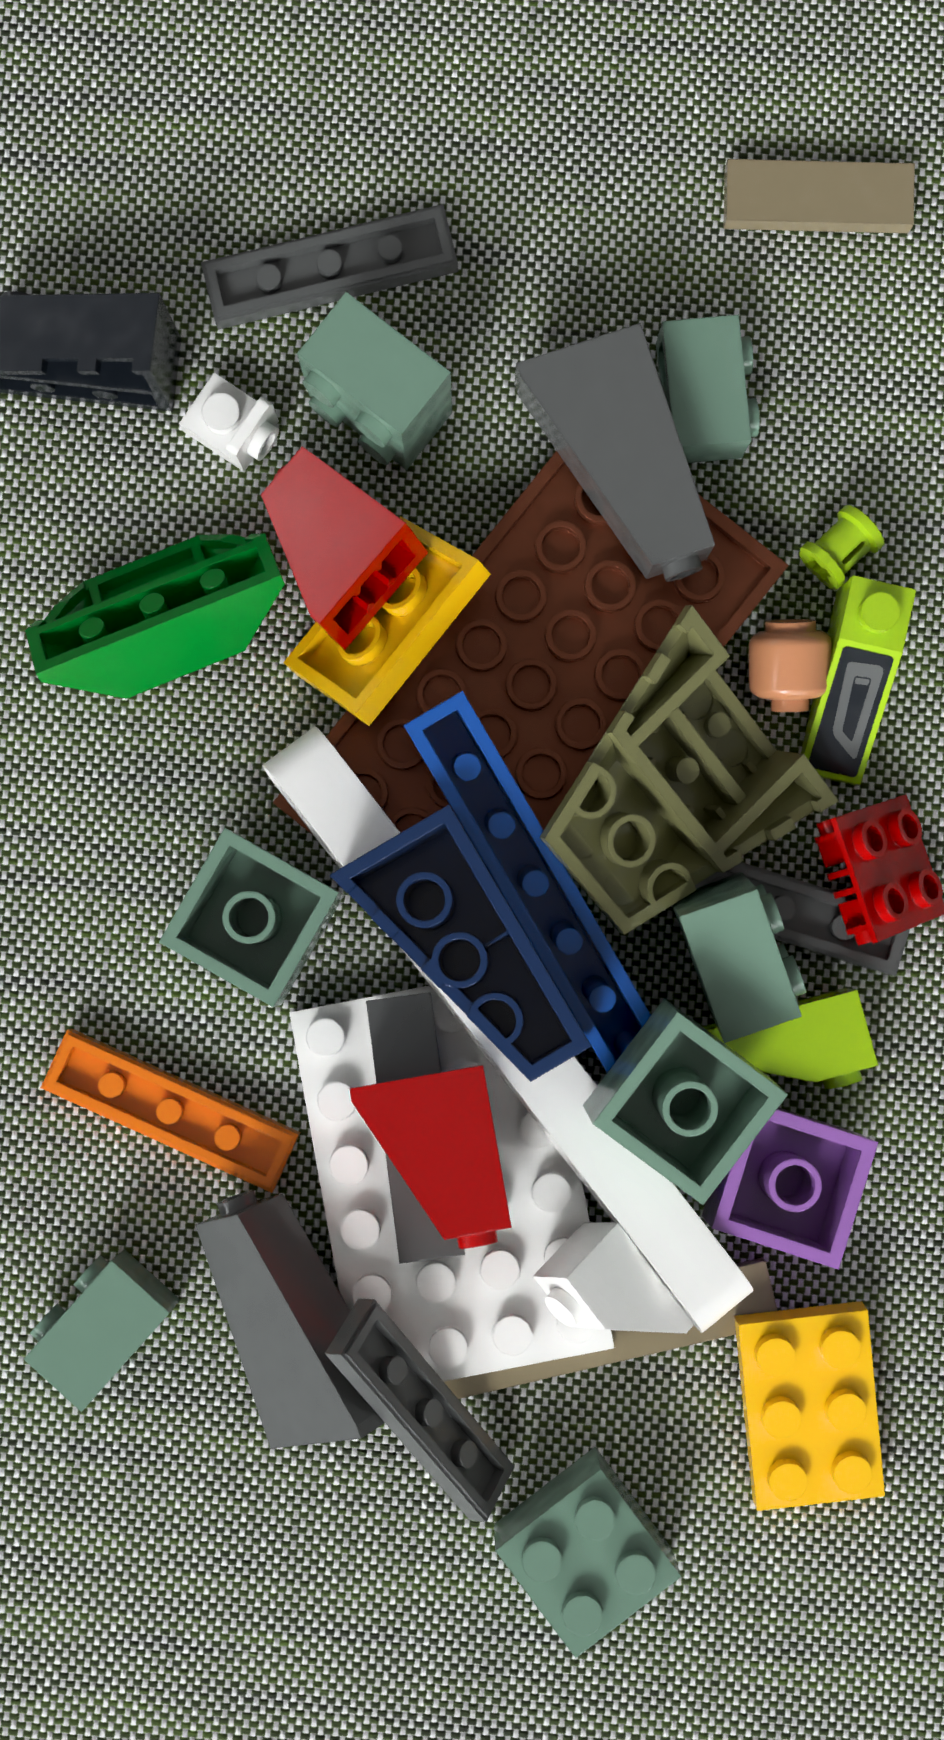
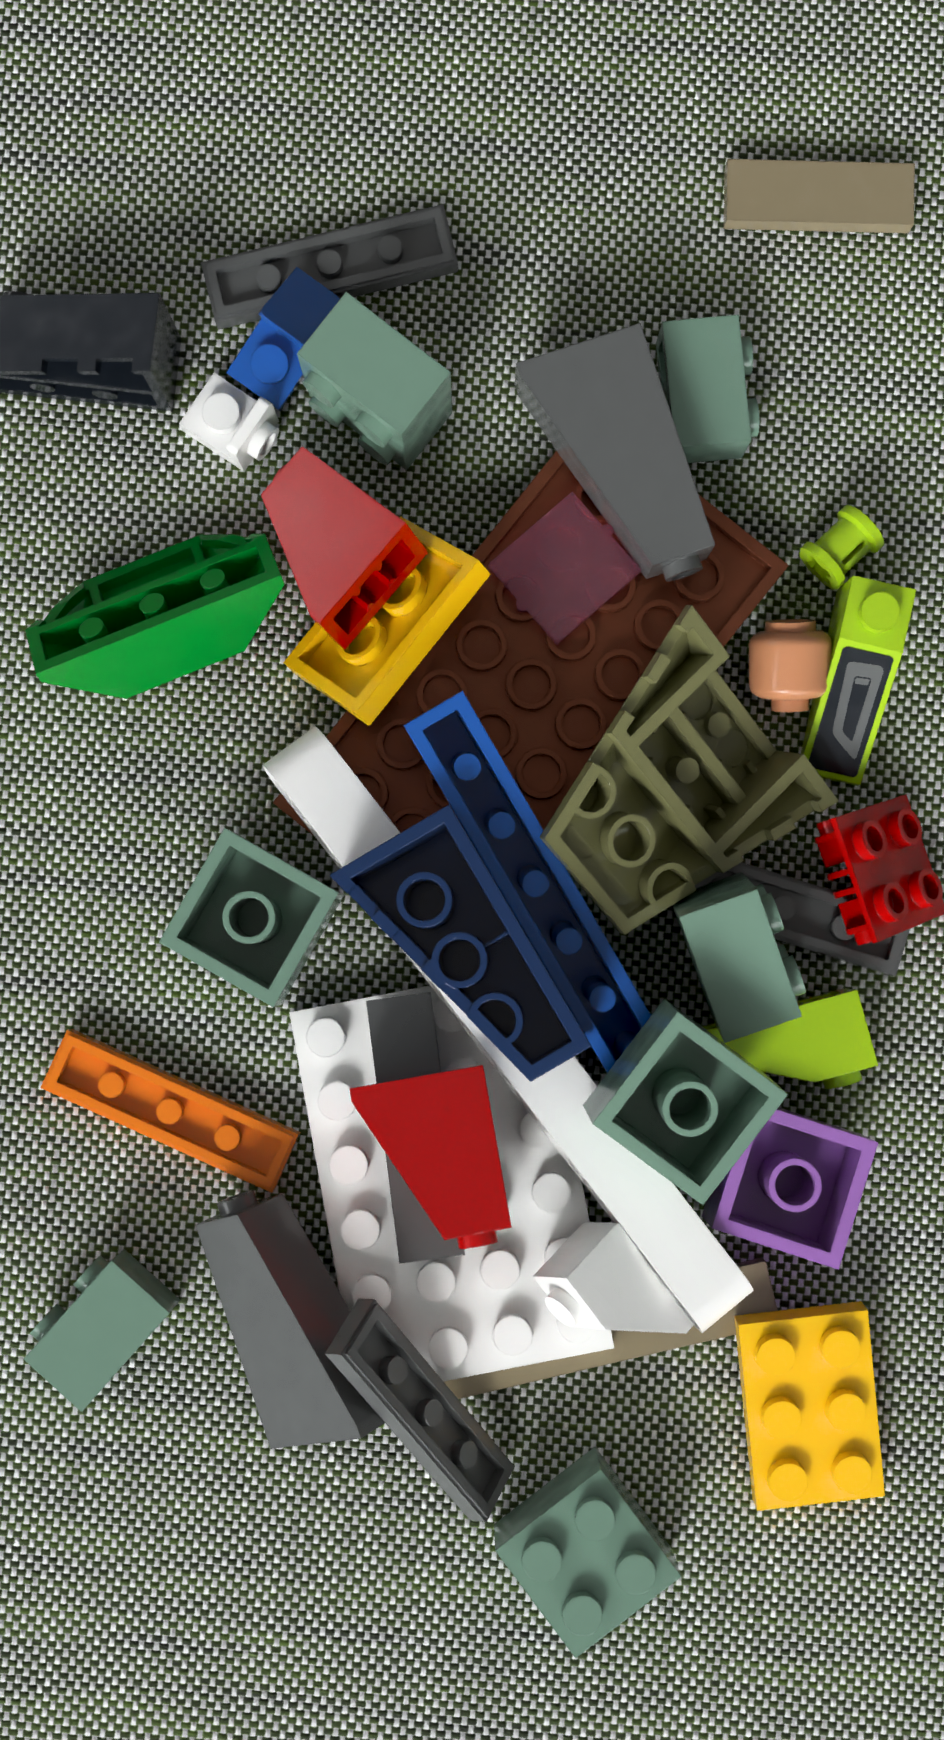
(269, 357): none -> blue slope
(564, 568): none -> clear pink piece

